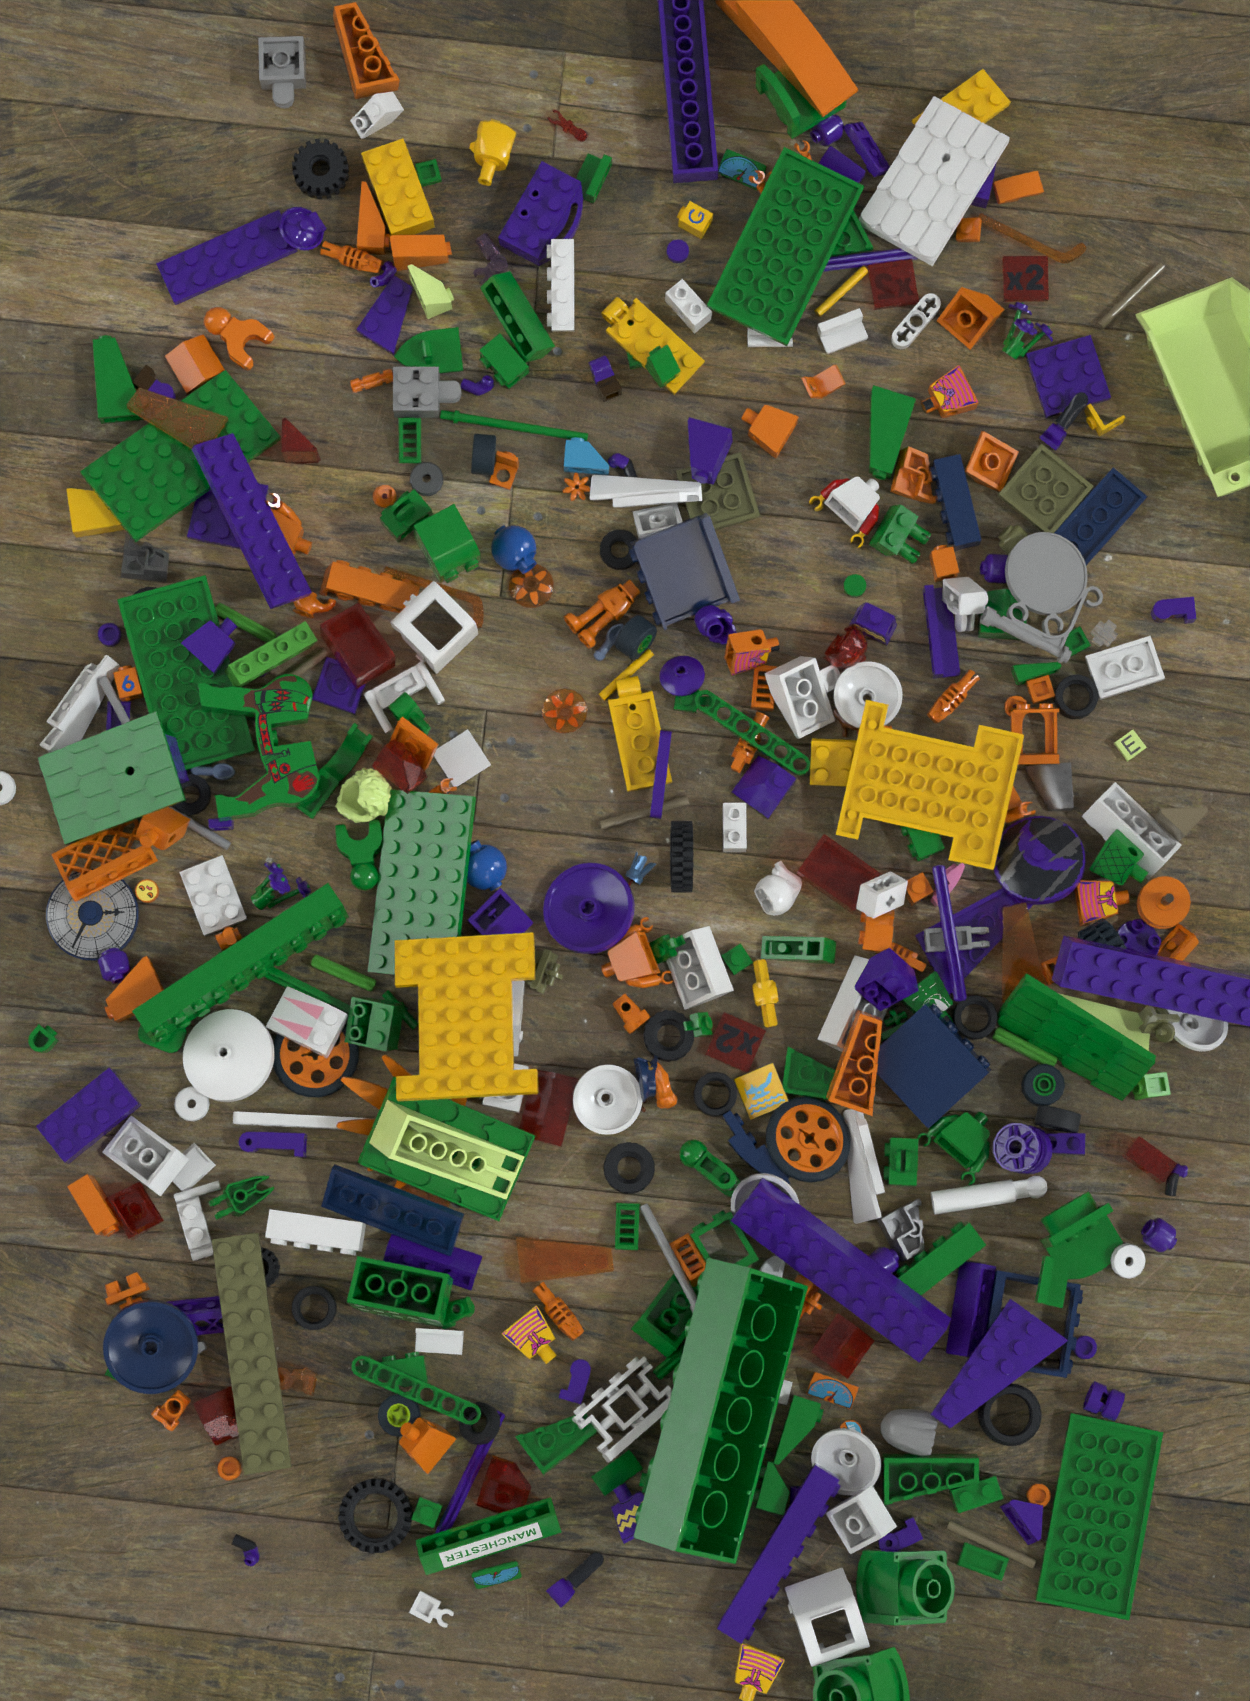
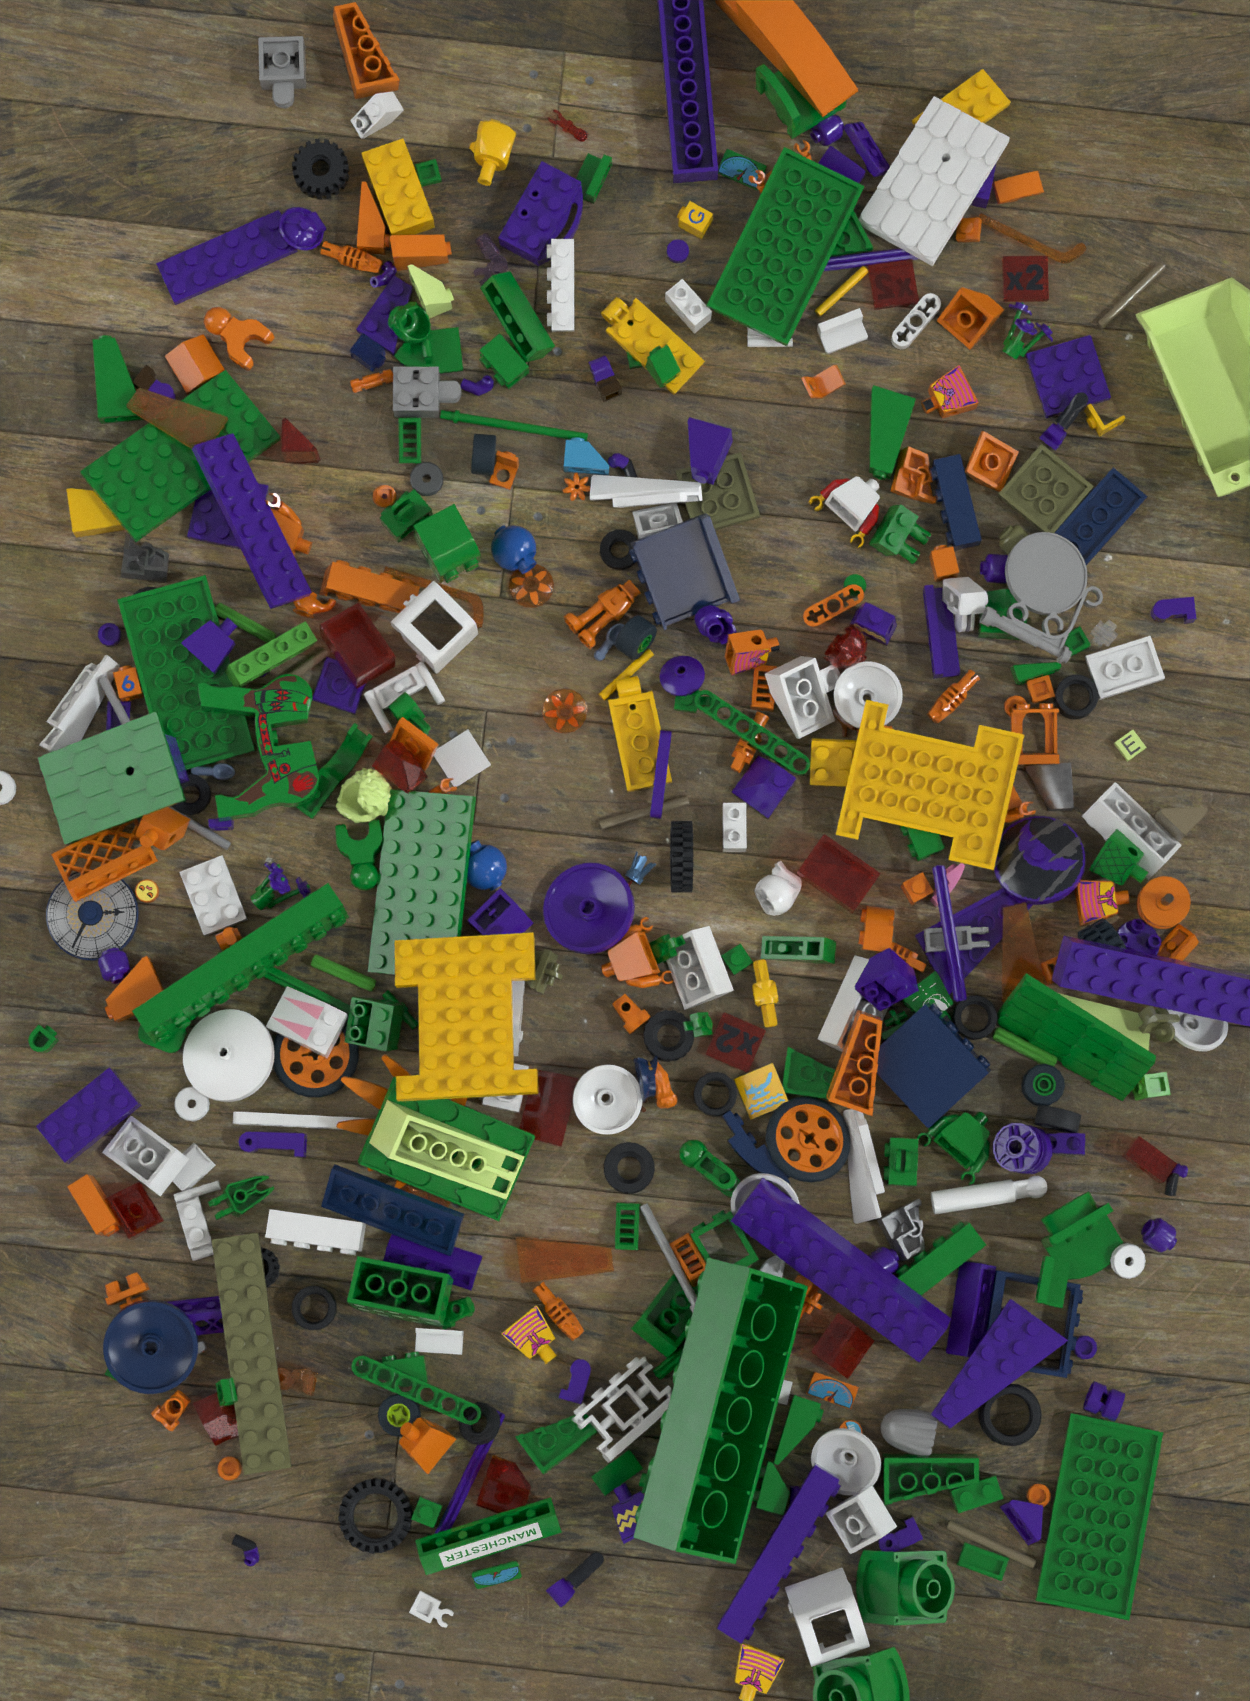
(226, 1392): none -> green piece
(368, 353): none -> clear blue brick
(410, 322): none -> green hair
(770, 428): orange torso -> none
(851, 602): none -> orange beam
(881, 894): white brick -> none

